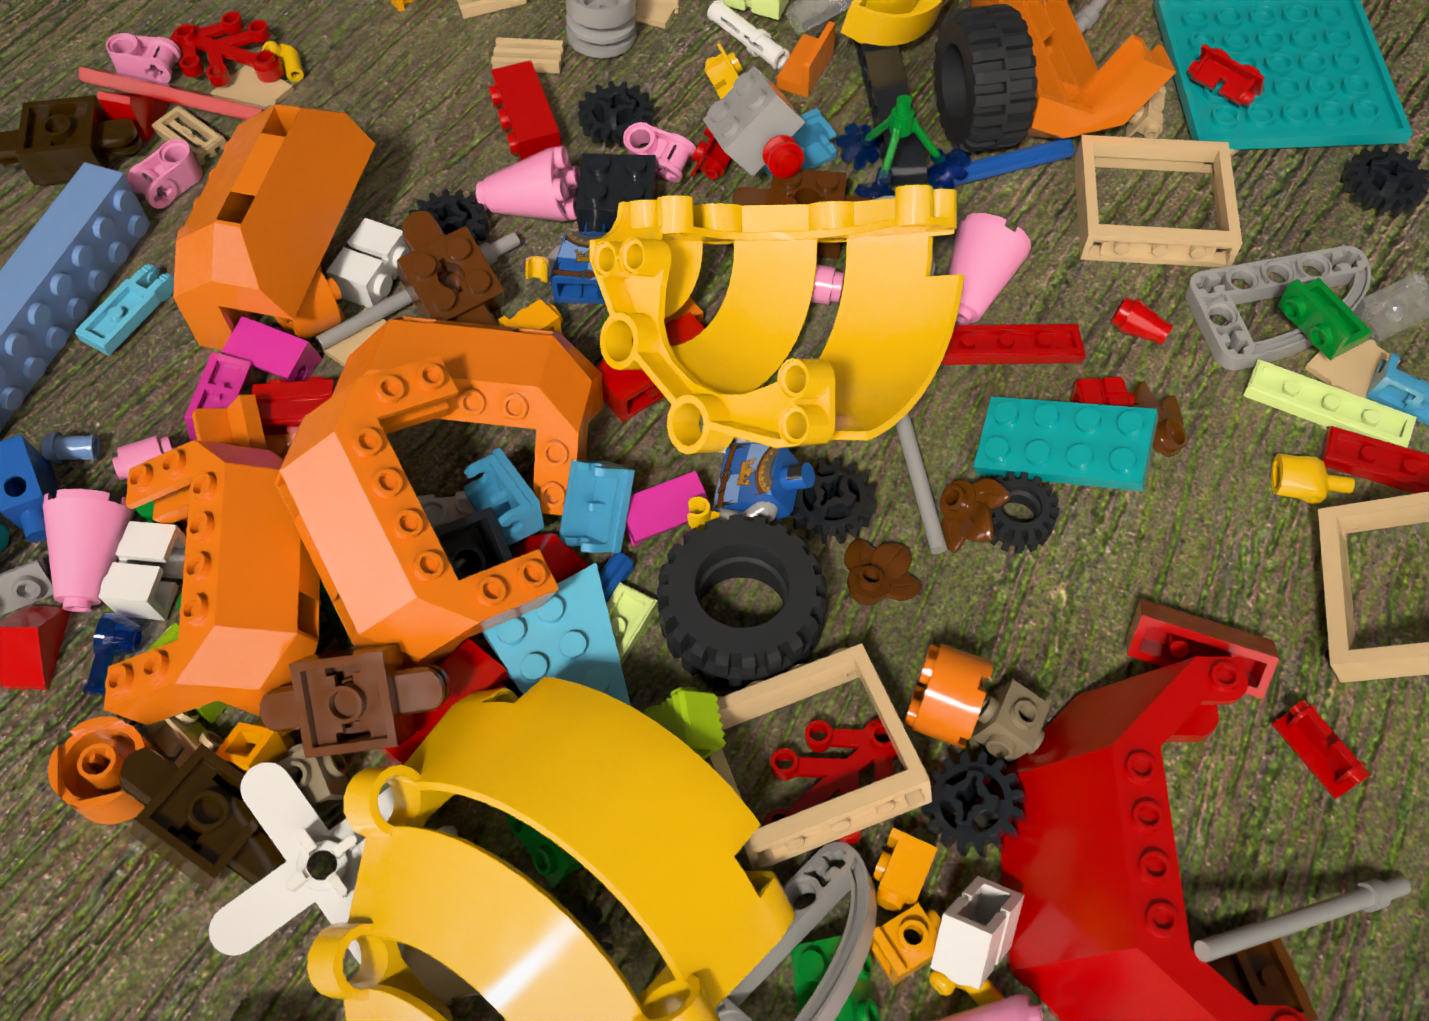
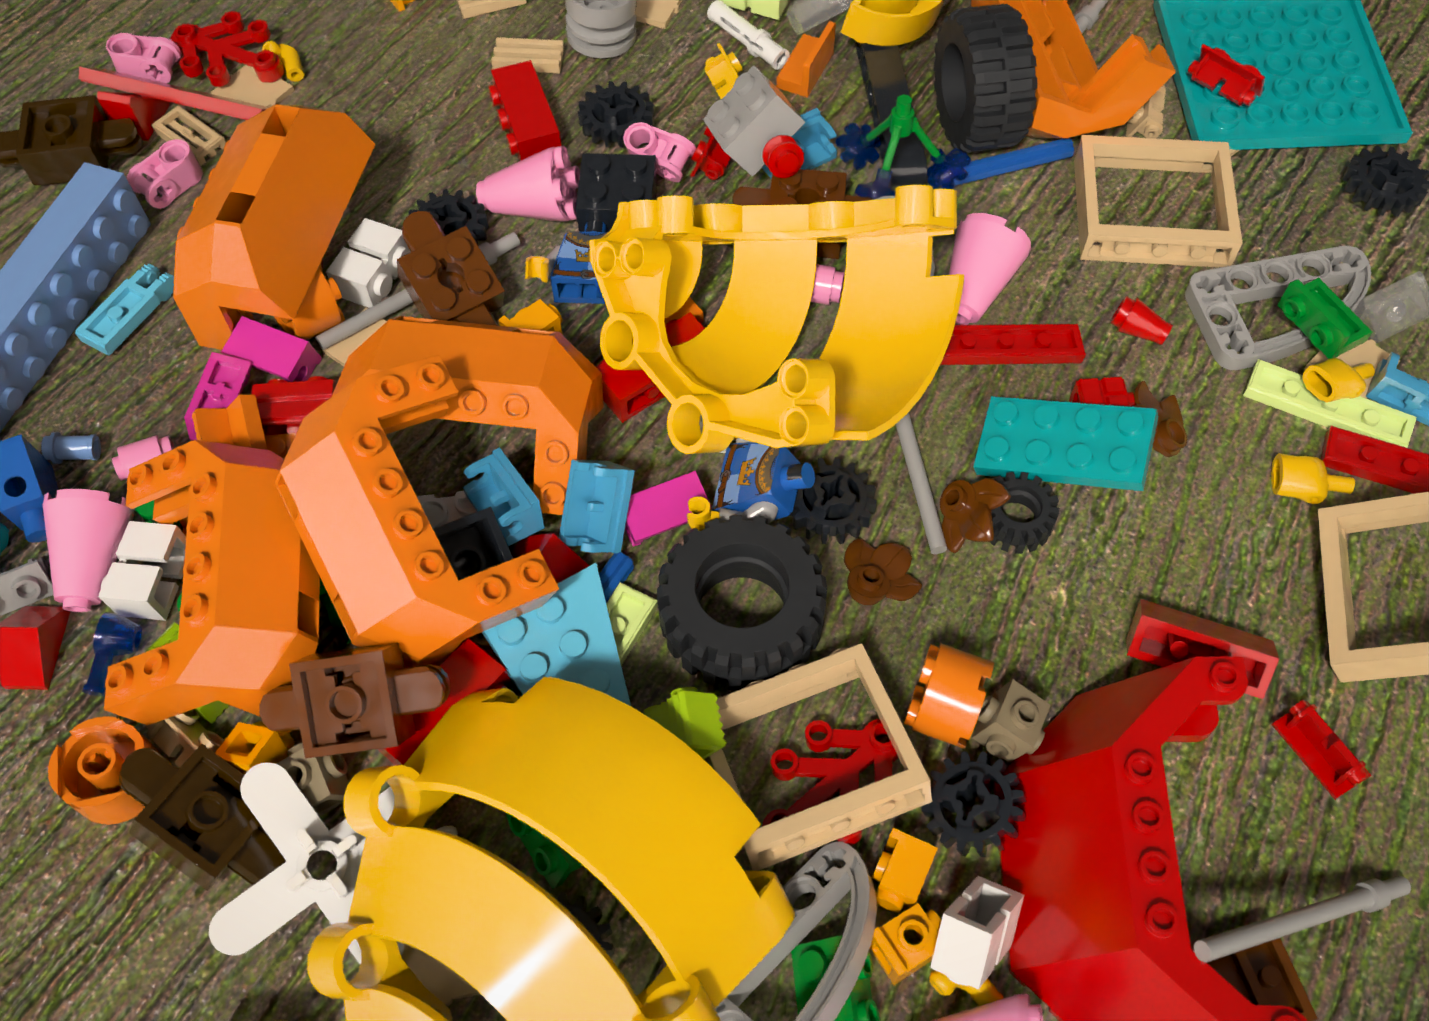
(1337, 379): none -> yellow piece

